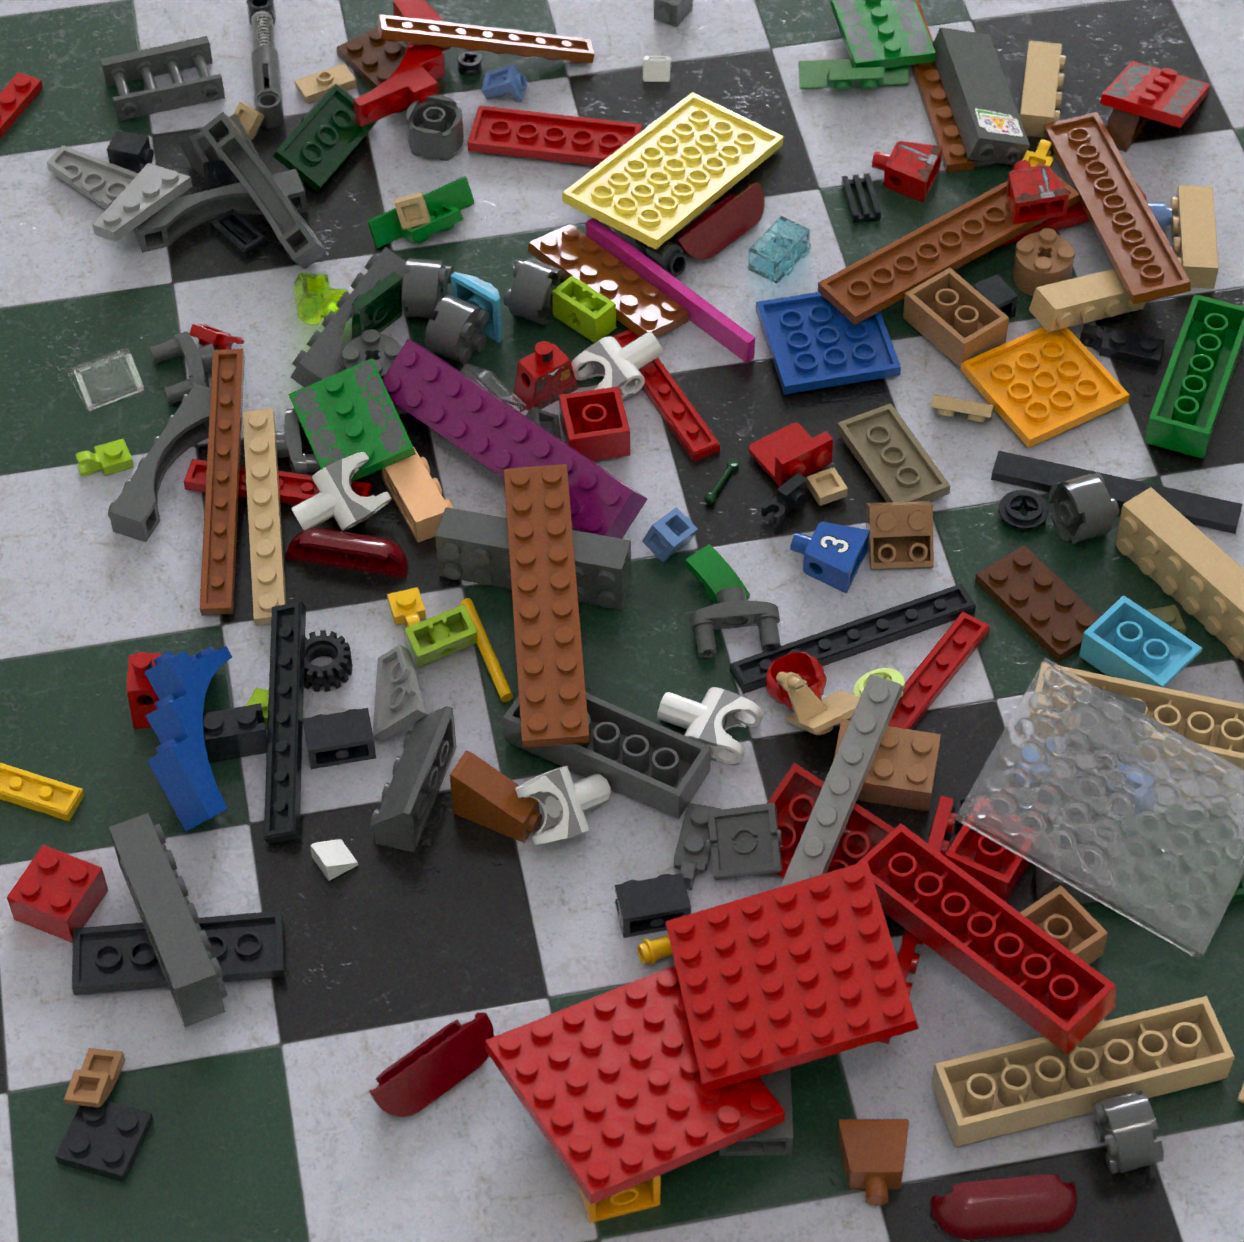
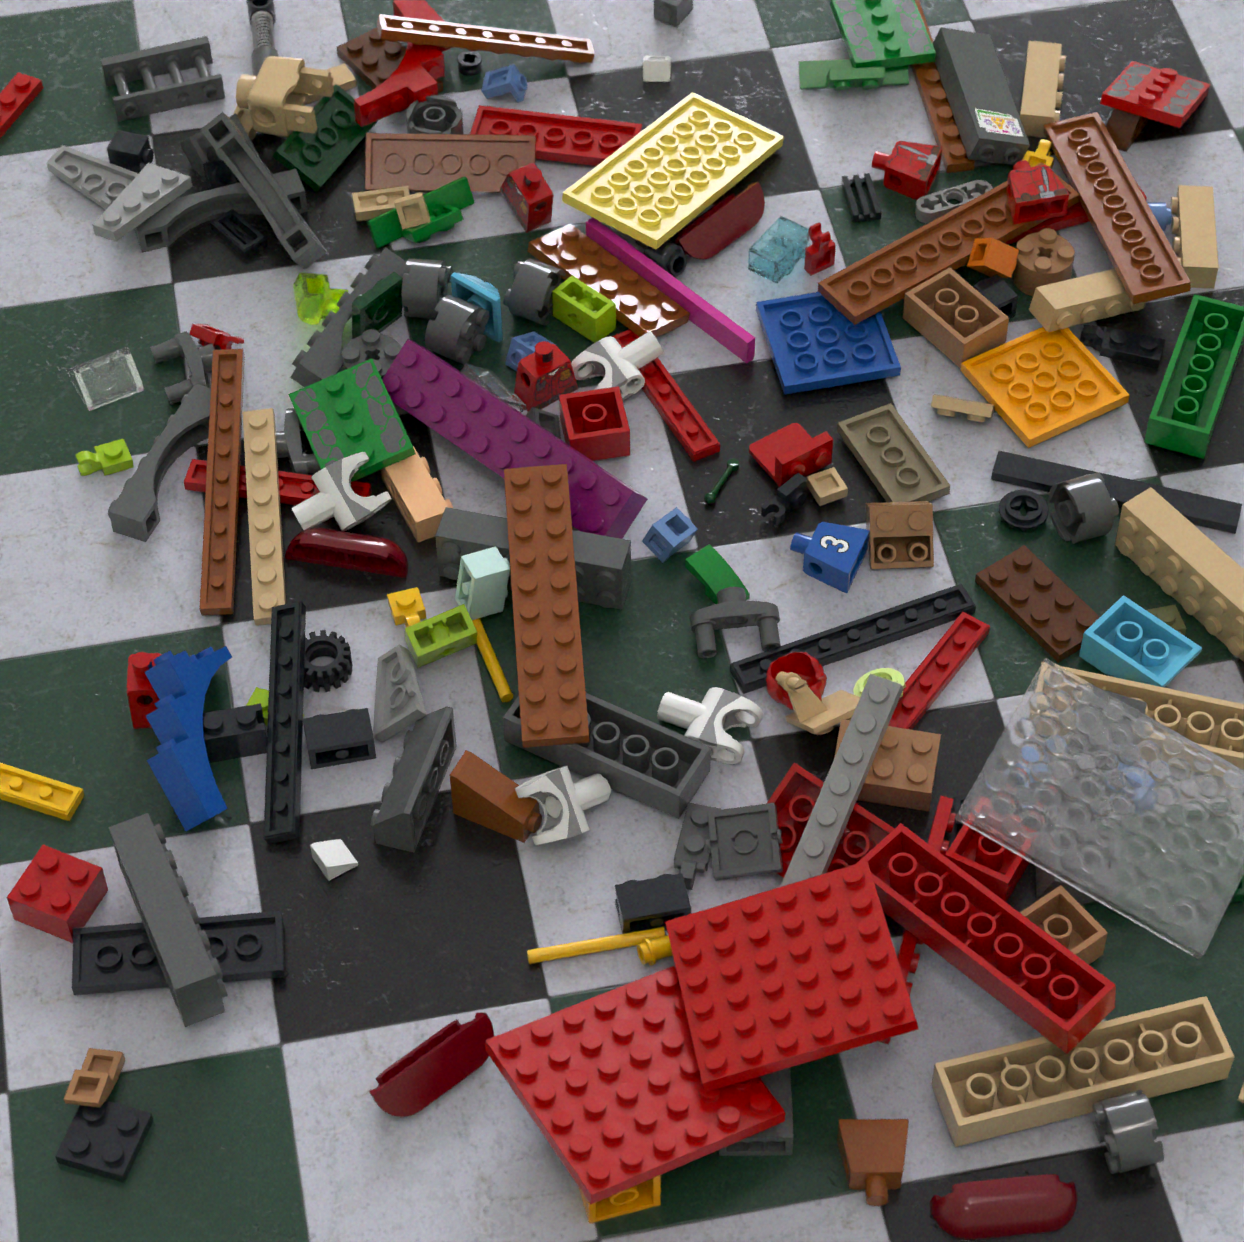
(280, 95): none -> tan piece
(376, 202): none -> tan plate
(435, 160): none -> dark orange plate
(483, 582): none -> light aqua brick
(522, 347): none -> medium blue bracket
(528, 196): none -> red torso
(593, 945): none -> yellow bar
(821, 252): none -> red plate
(936, 205): none -> light grey beam
(993, 257): none -> orange brick

